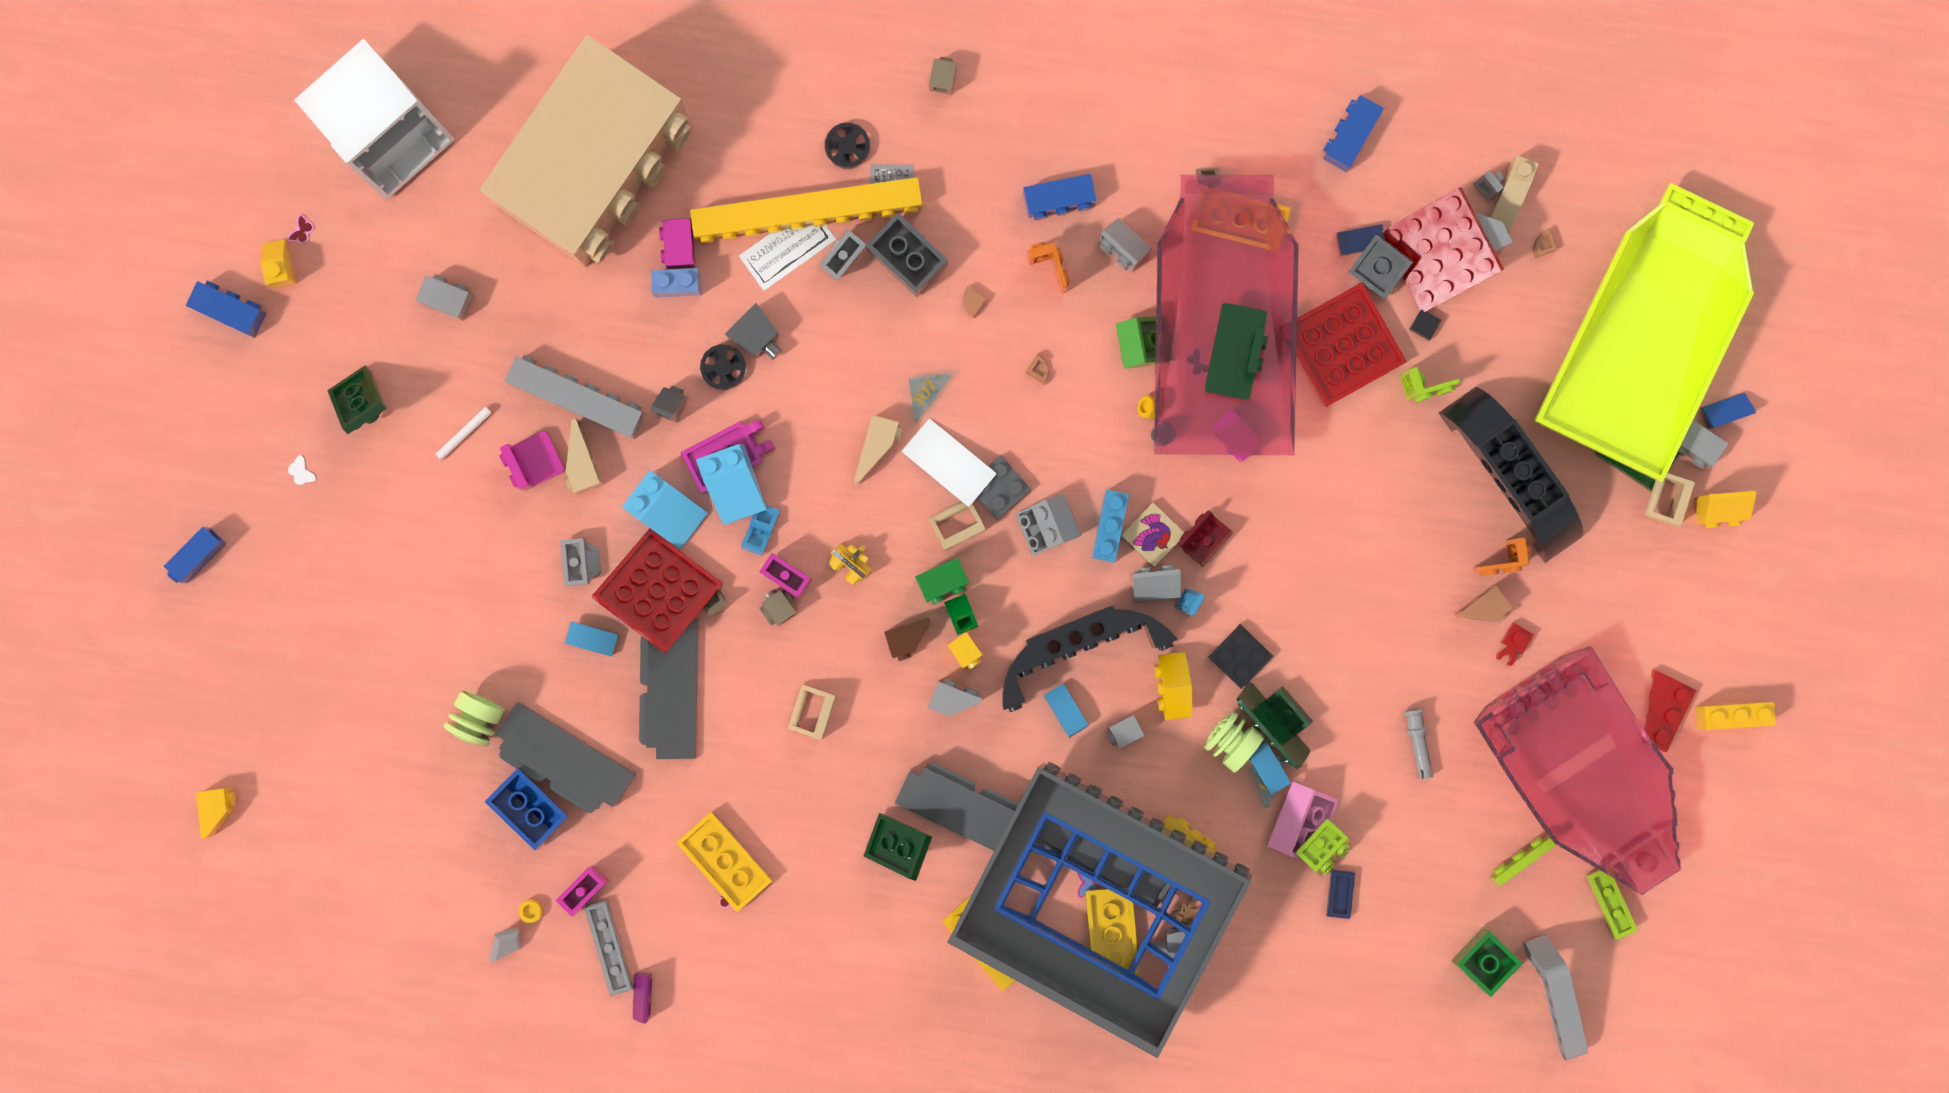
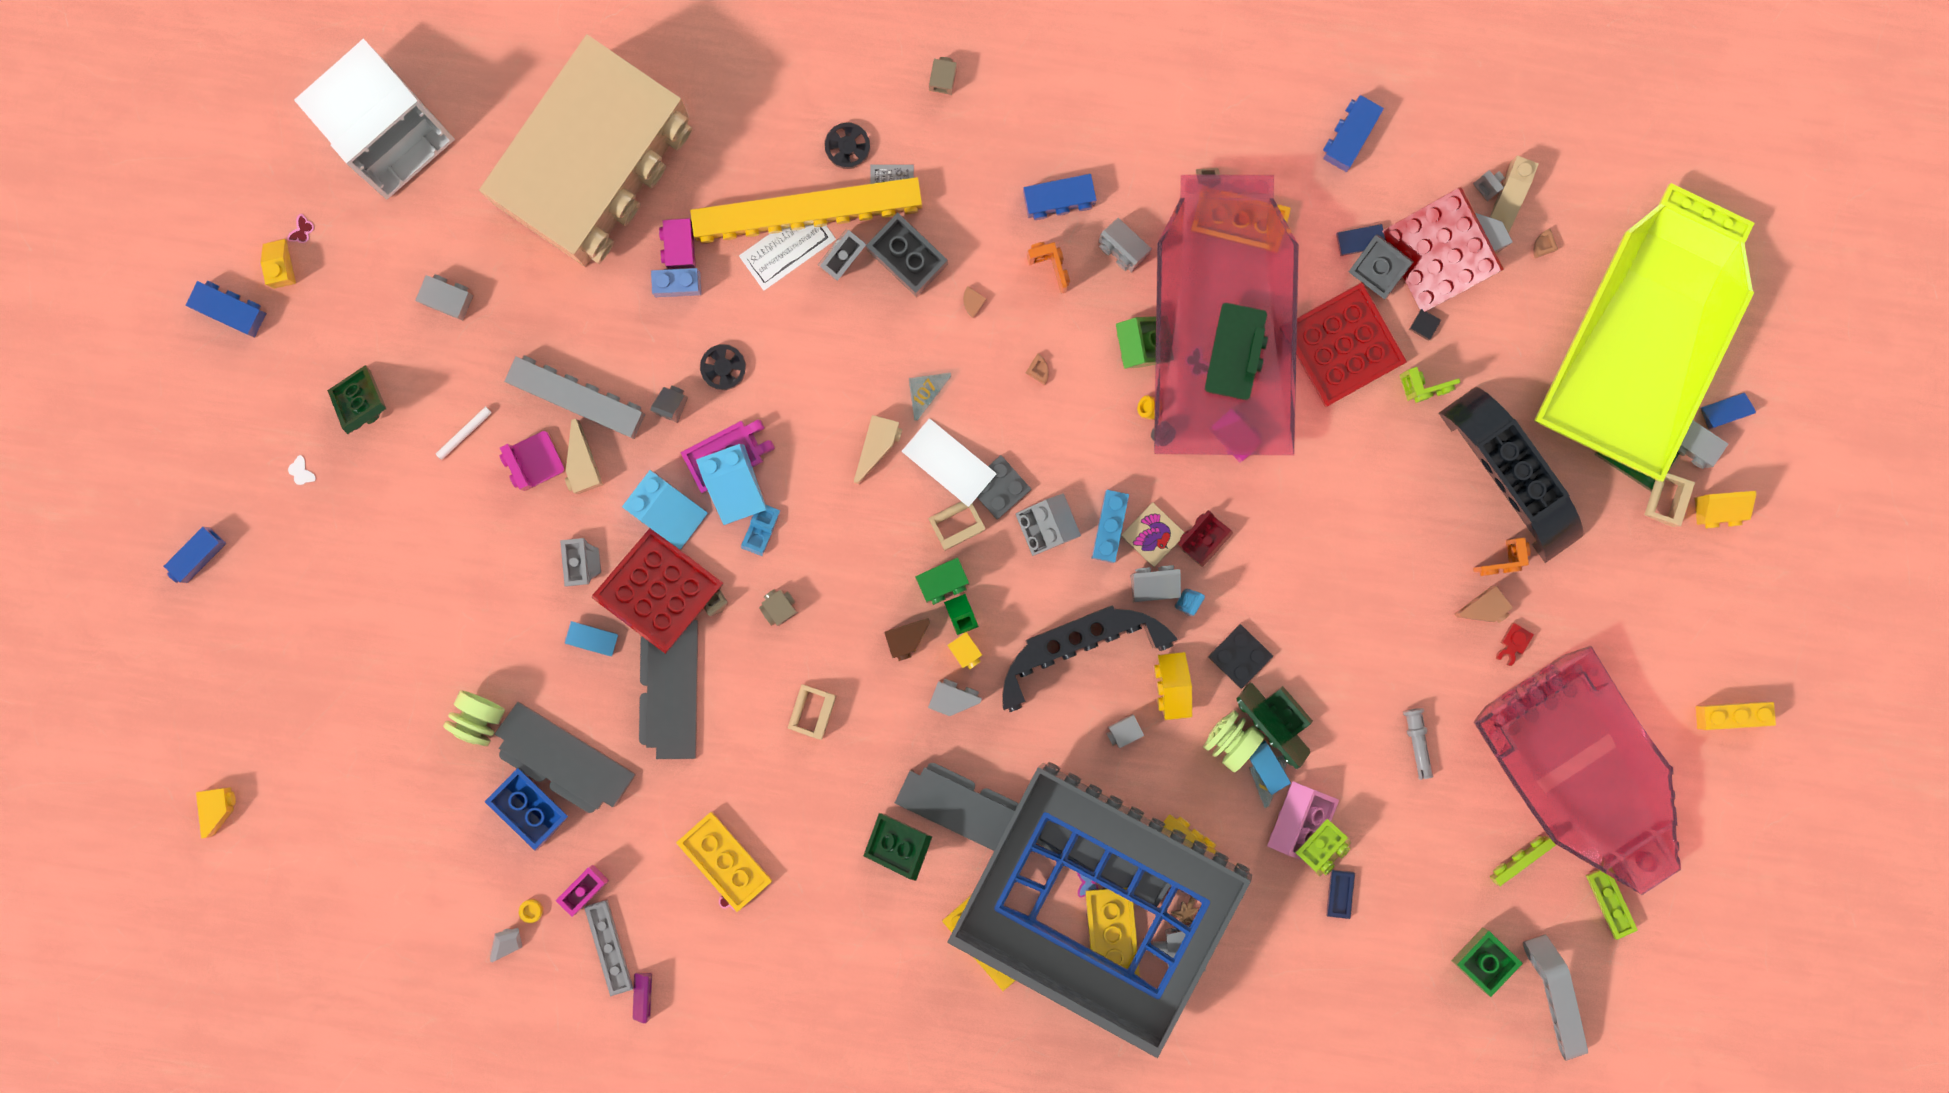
(755, 333): dark grey torso -> none
(785, 575): dark pink brick -> none
(853, 559): yellow hips -> none
(1066, 710): dark azure slope -> none
(1666, 708): red wing -> none

